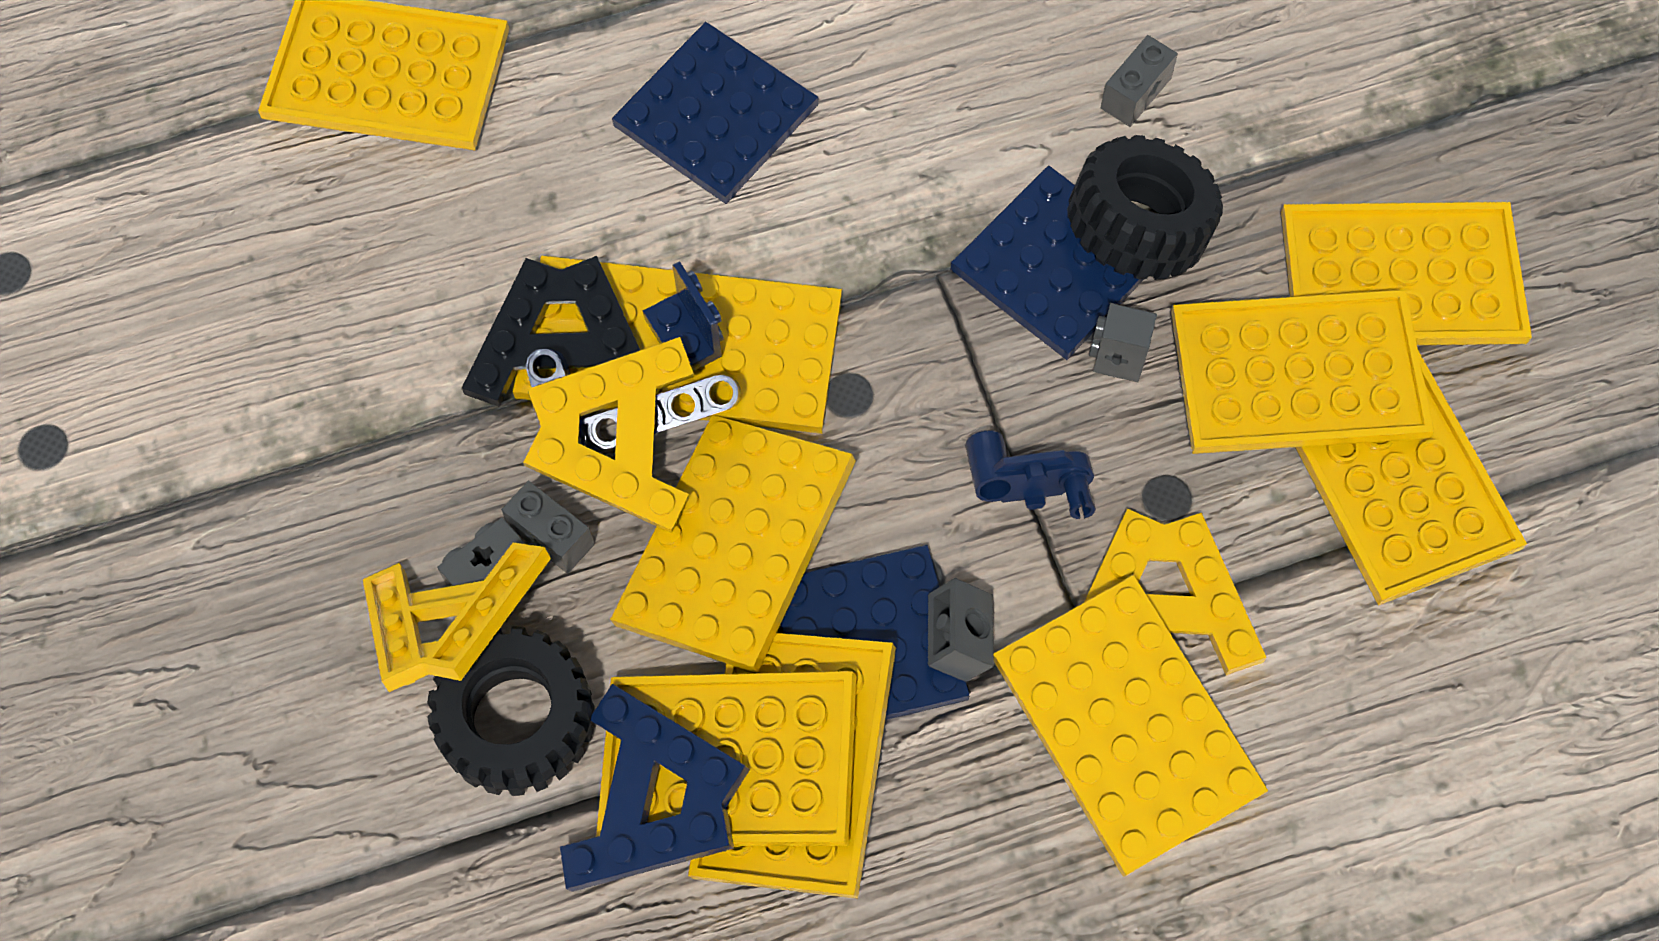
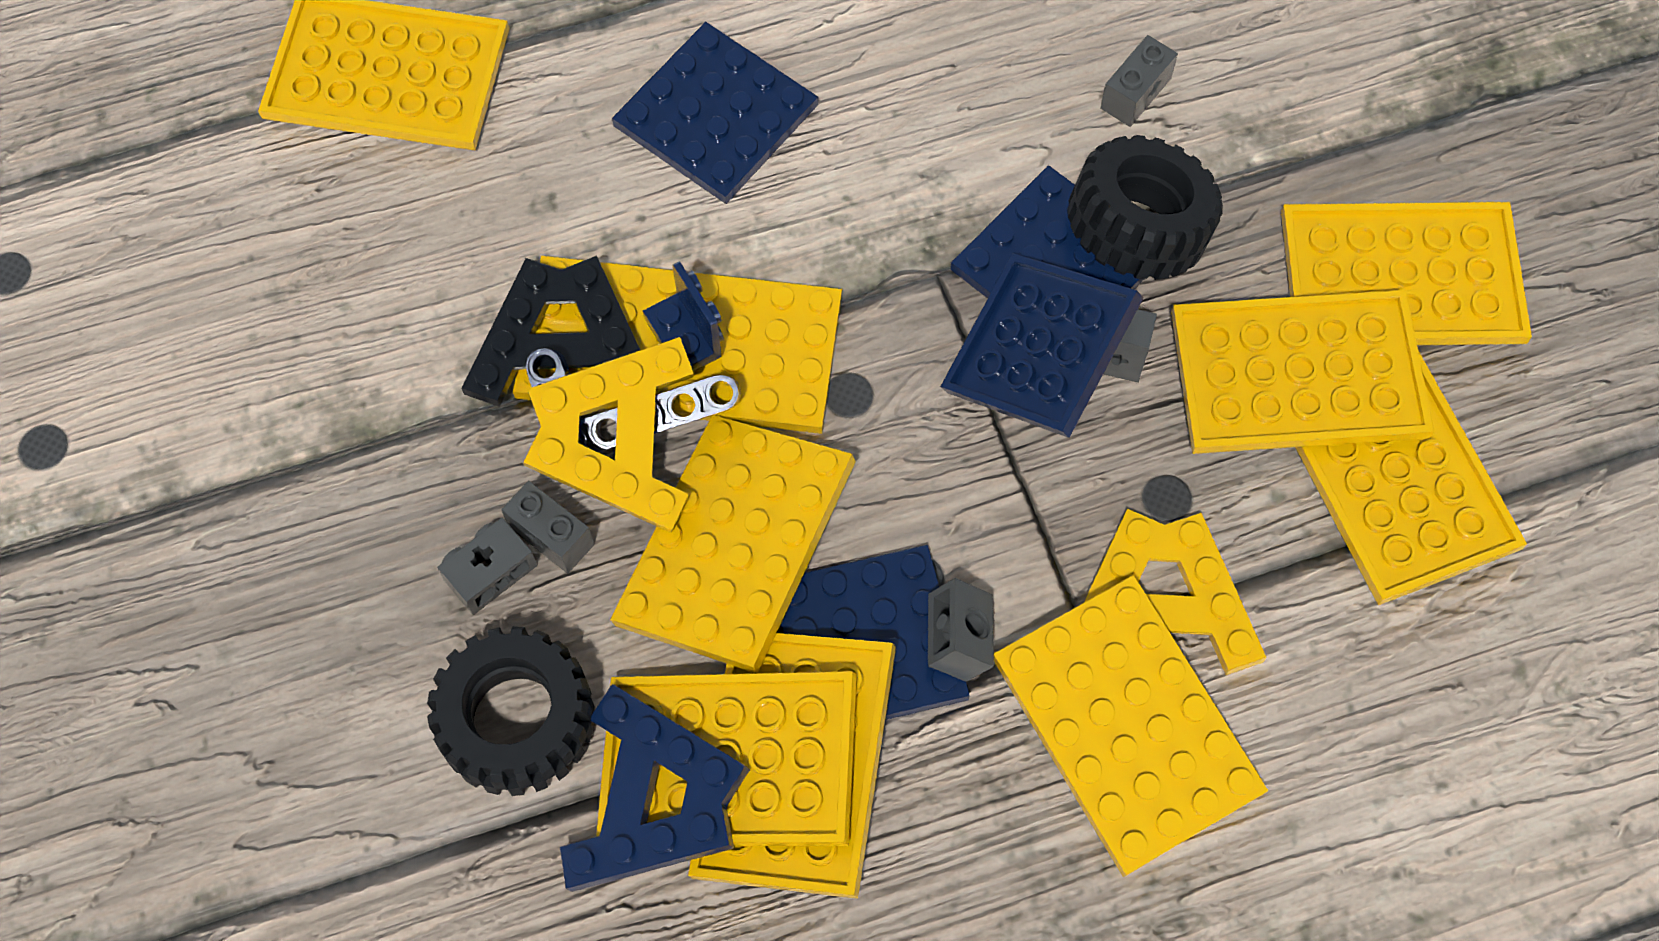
(479, 611): yellow plate -> none
(1029, 476): dark blue piece -> none
(1042, 343): none -> dark blue plate

